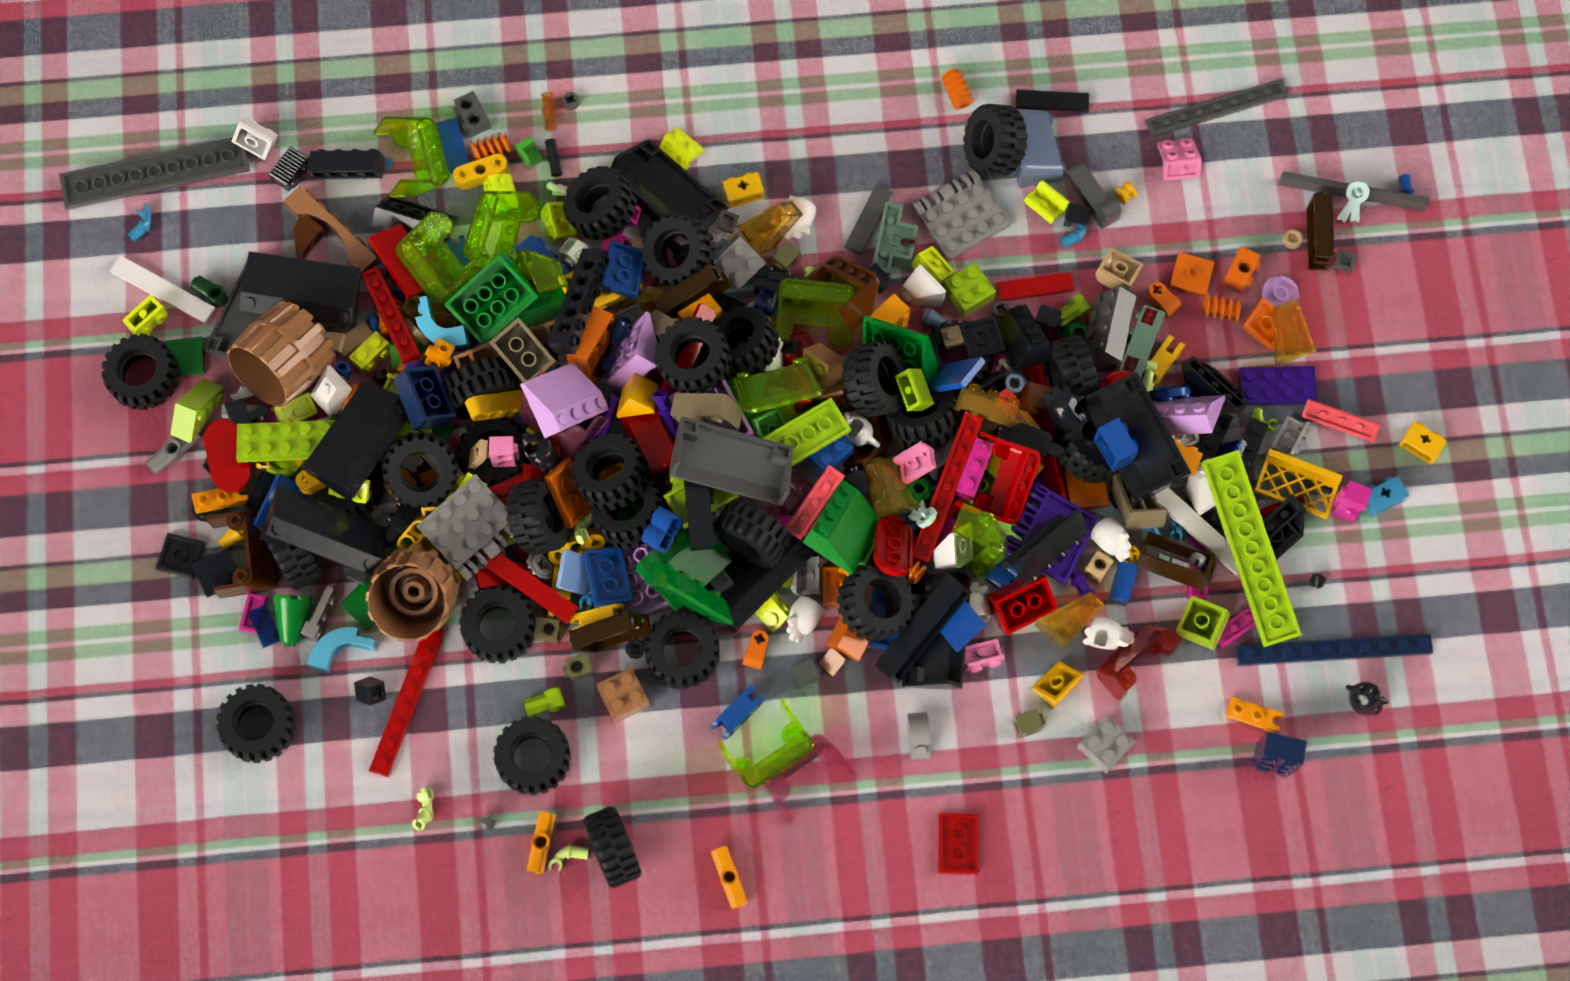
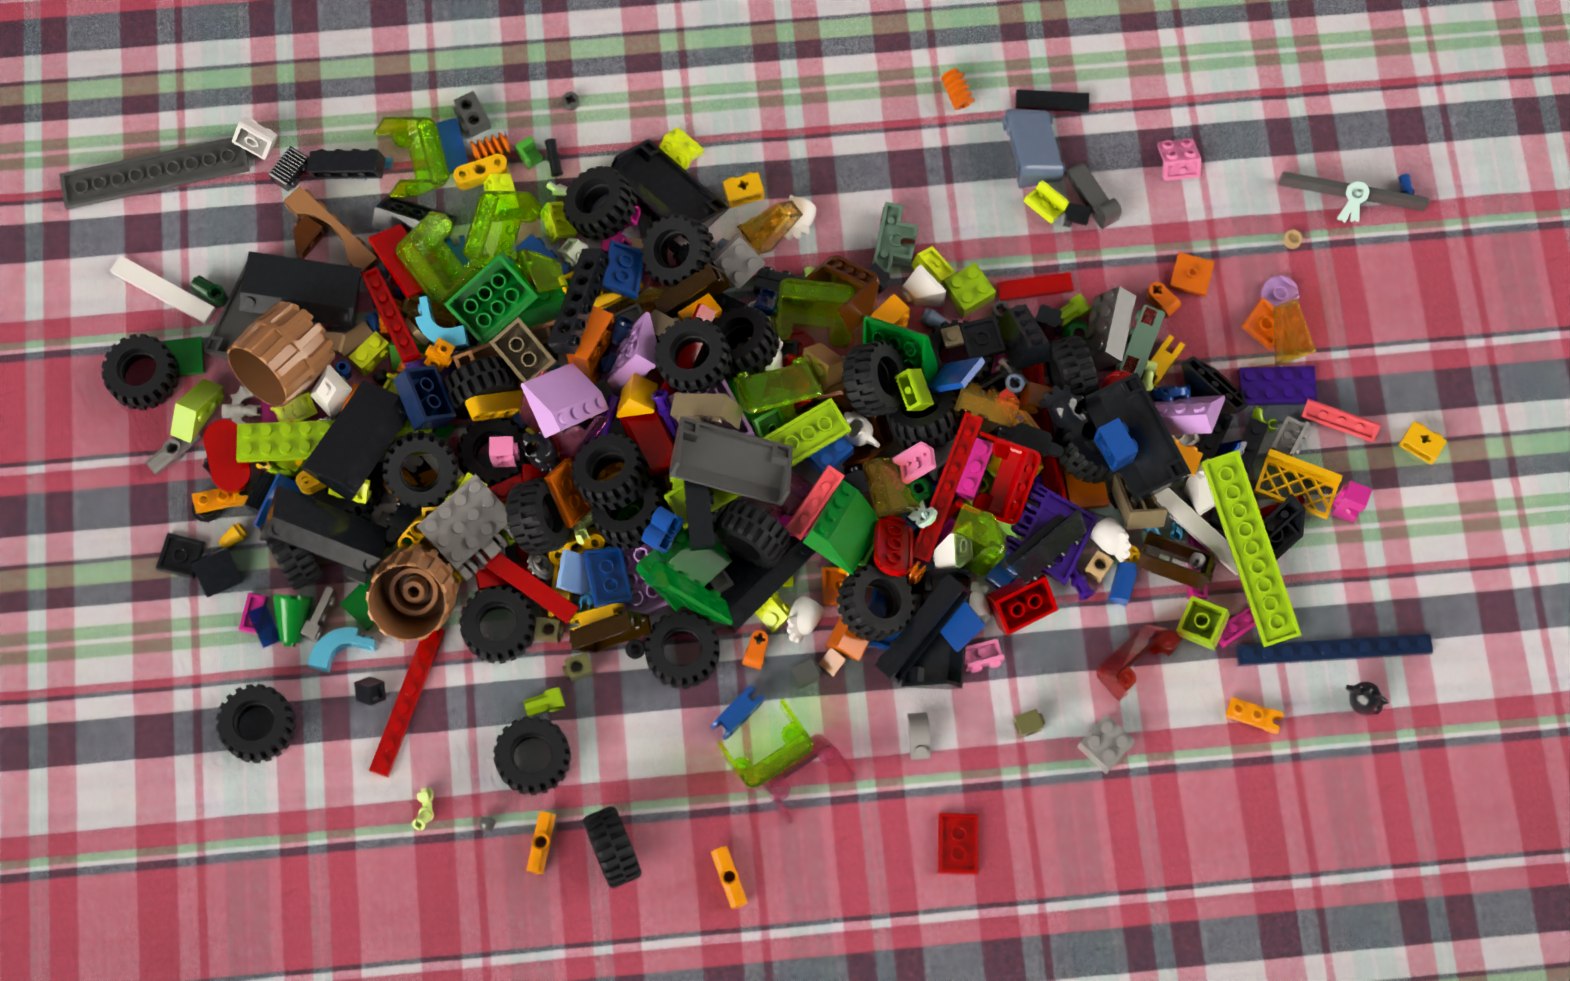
(144, 224): dark azure piece -> none
(145, 316): neon yellow brick -> none
(238, 412): black brick -> none
(260, 571): reddish brown windscreen -> none
(478, 454): tan plate -> none
(548, 111): clear orange pin -> none
(569, 852): yellowish green piece -> none
(623, 695): medium nougat brick -> none
(727, 222): dark grey tile -> none
(786, 257): olive brick -> none
(808, 579): light grey bracket -> none
(868, 220): dark grey tile -> none
(962, 217): light grey hinge -> none
(995, 139): black tyre -> none
(1057, 683): yellow slope -> none
(1068, 622): clear yellow wedge -> none
(1075, 236): dark azure piece -> none
(1107, 634): white piece -> none
(1118, 270): tan slope -> none
(1125, 193): yellow wheel -> none
(1216, 108): dark grey tile -> none
(1221, 307): orange piece -> none
(1244, 259): orange brick -> none
(1279, 754): dark blue brick -> none
(1317, 579): black hinge -> none
(1320, 231): dark brown door -> none
(1345, 261): dark grey plate -> none
(1394, 492): dark azure brick -> none

